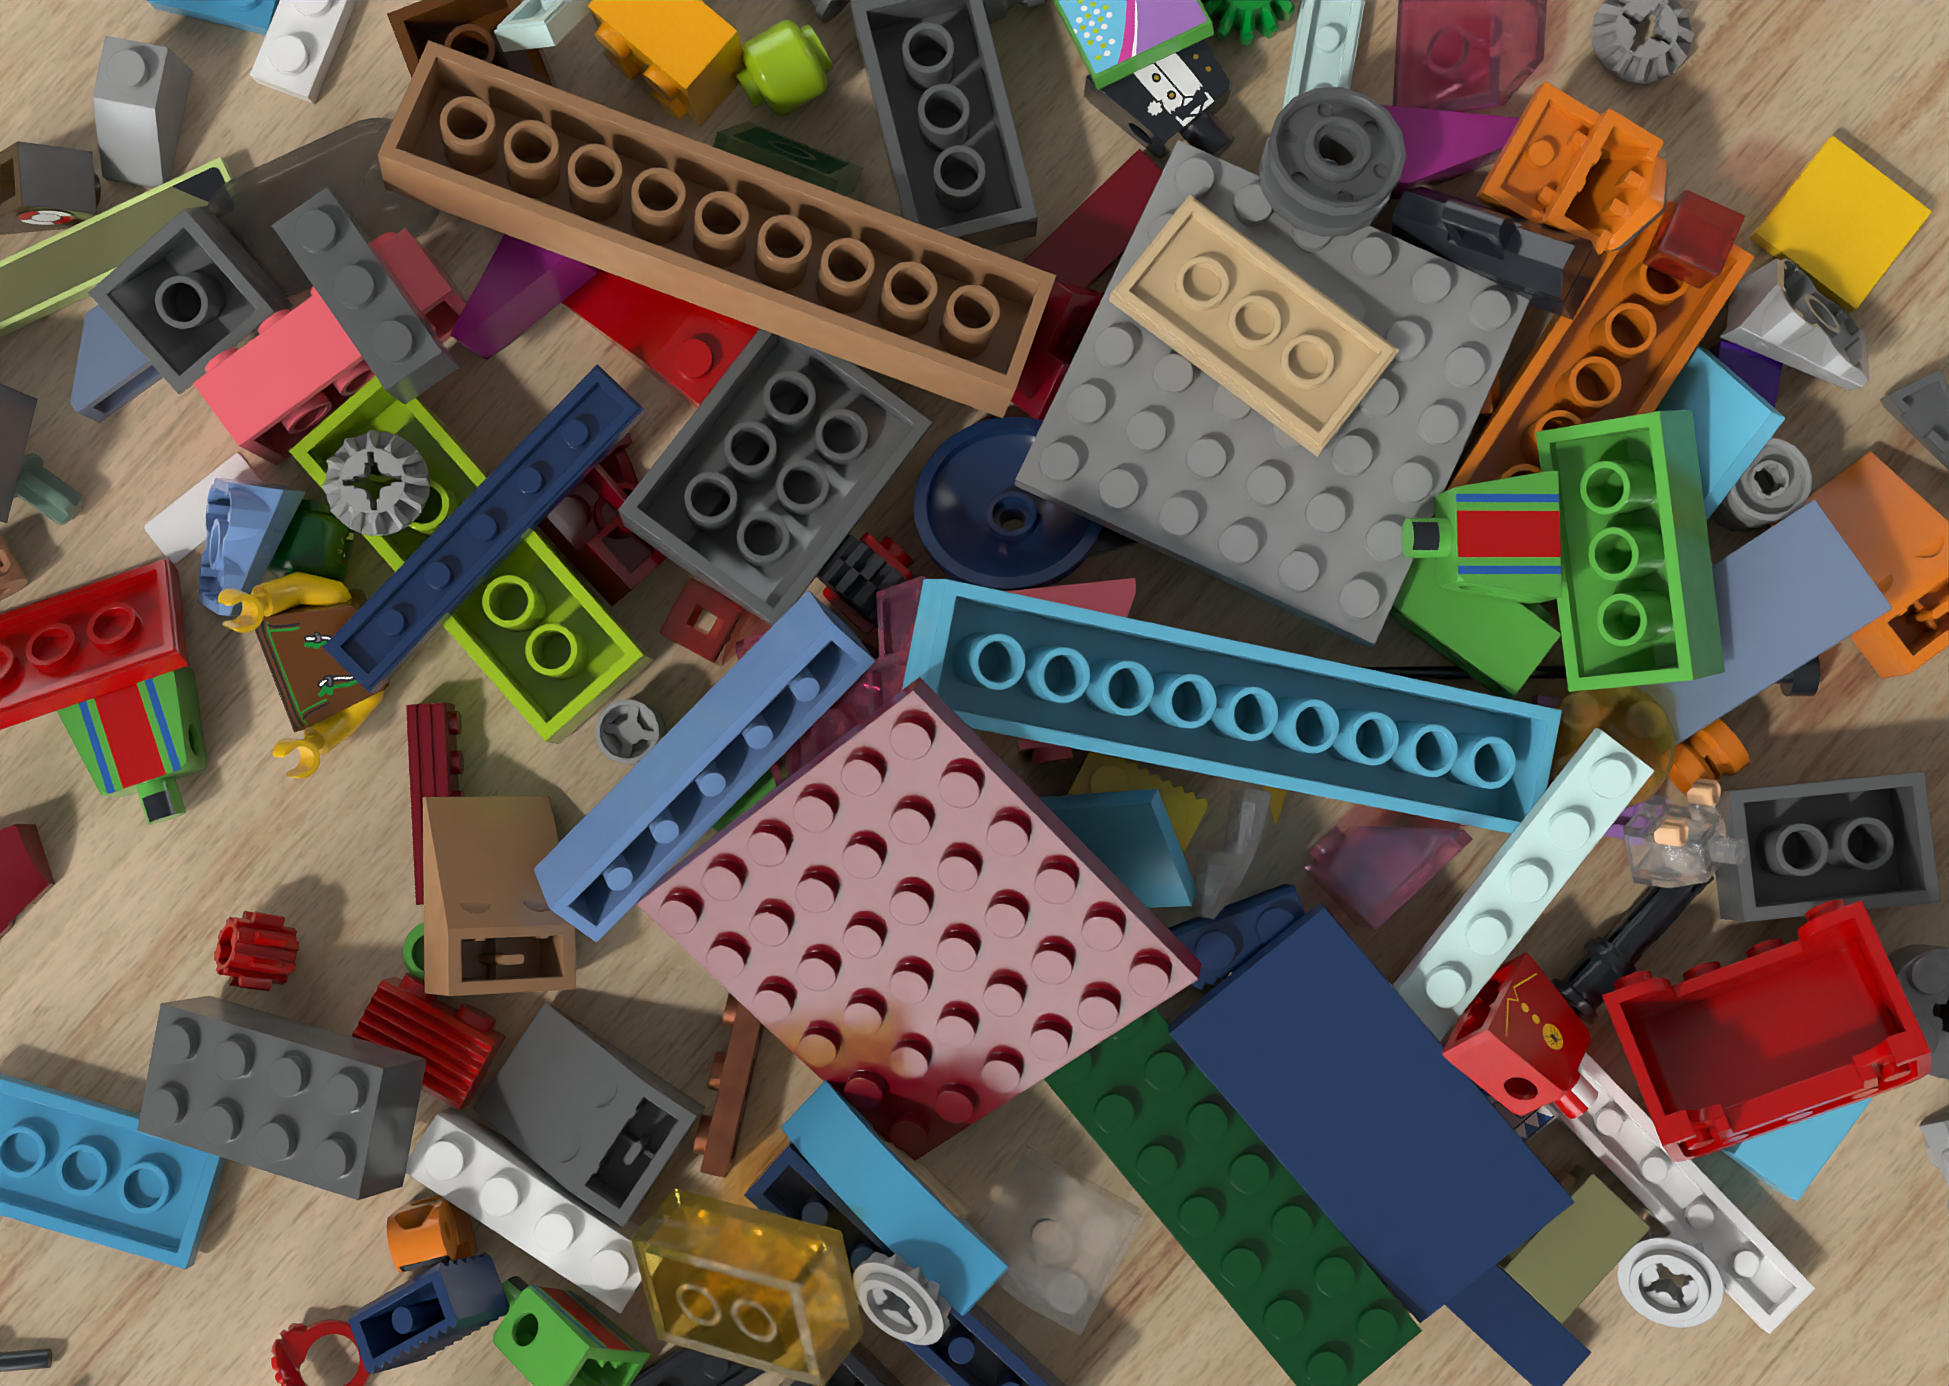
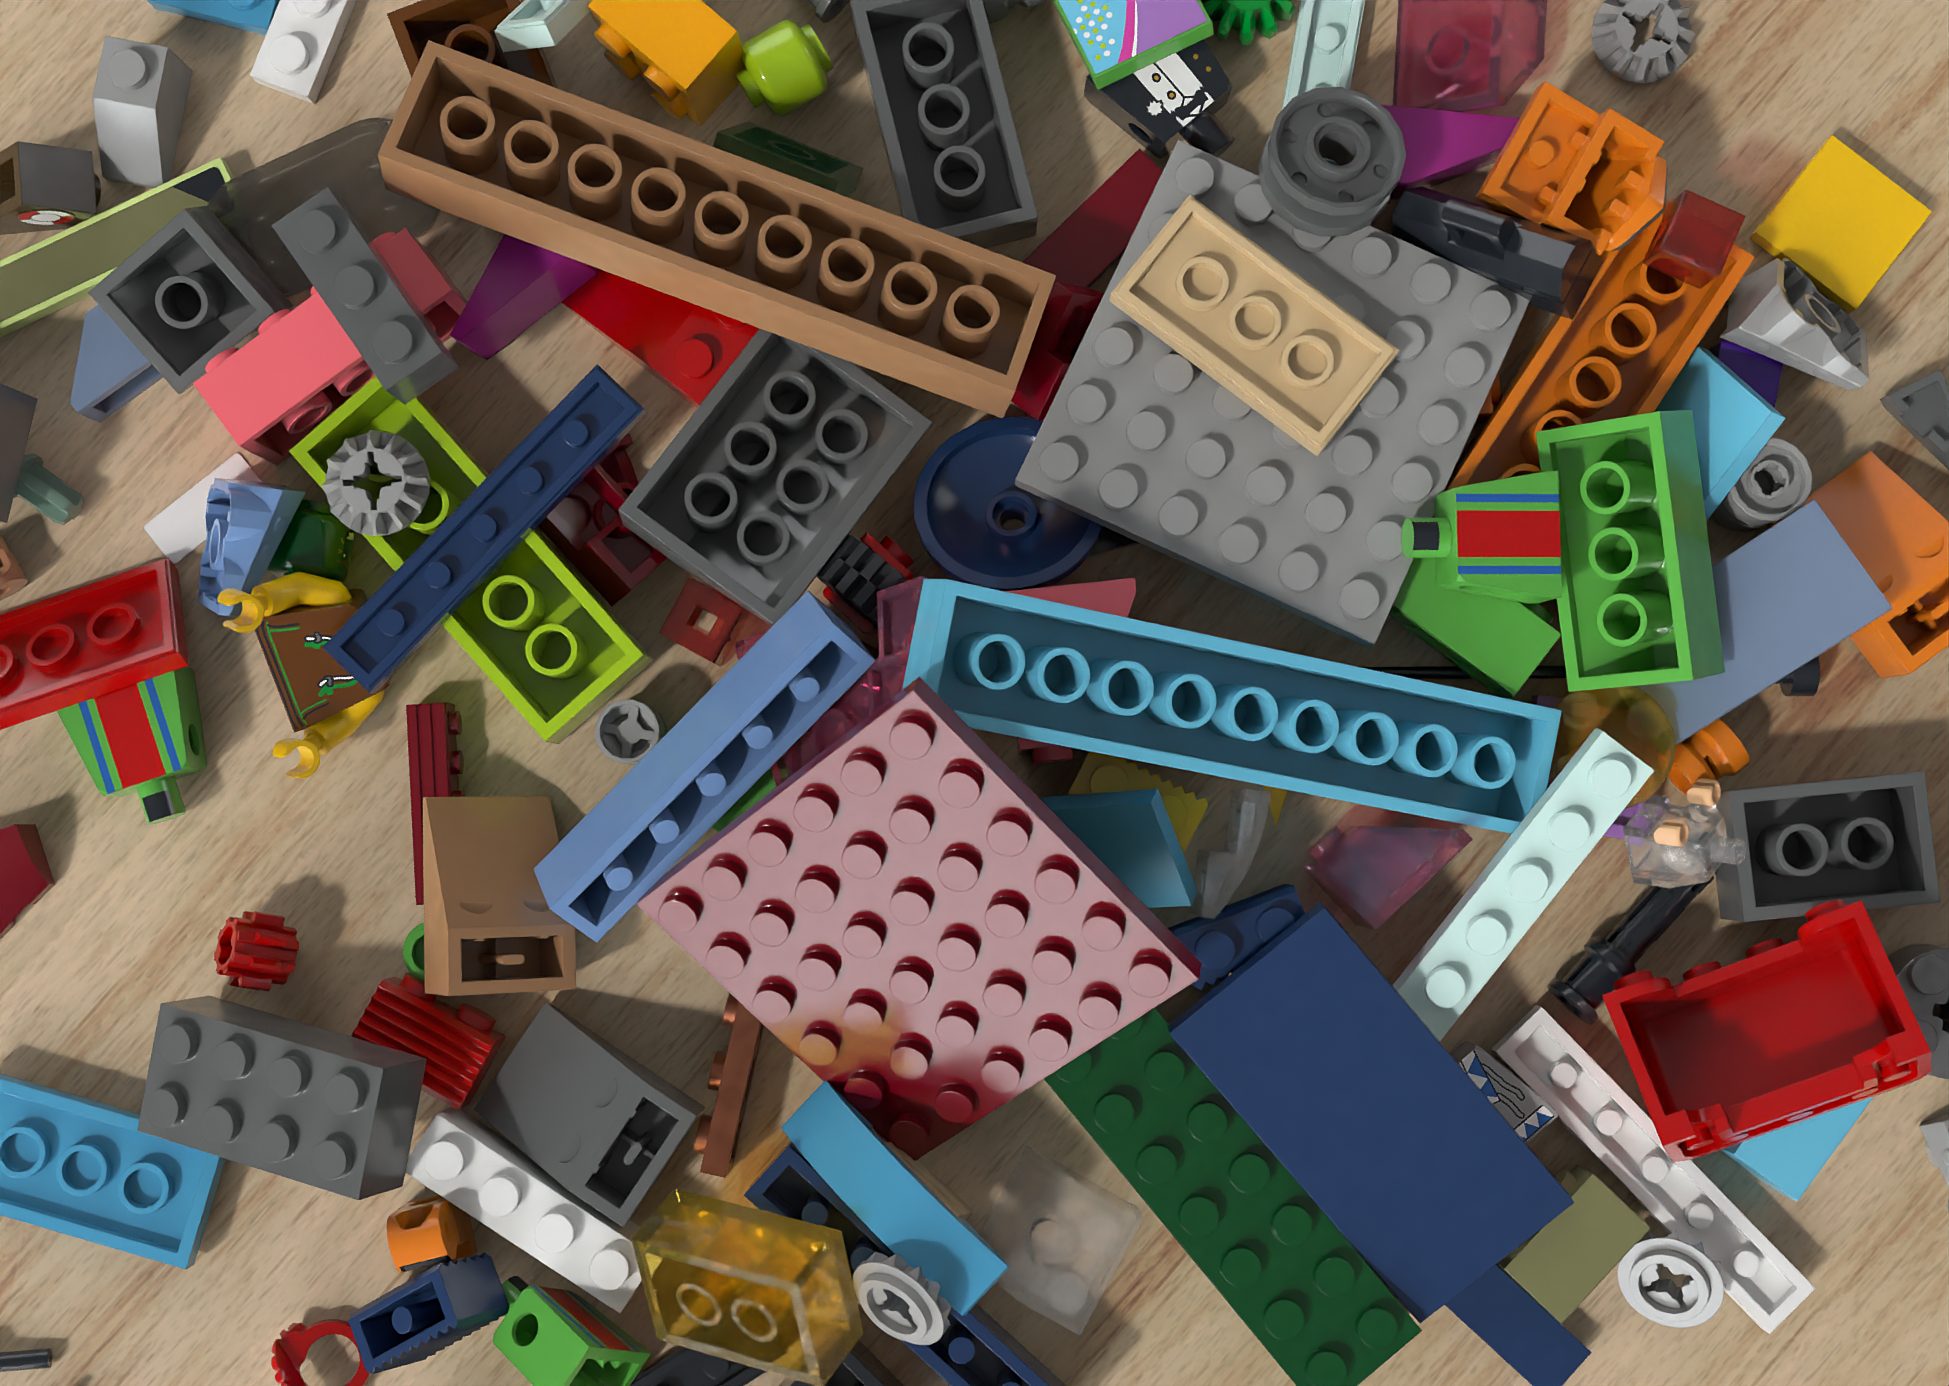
(1523, 1042): red torso -> none

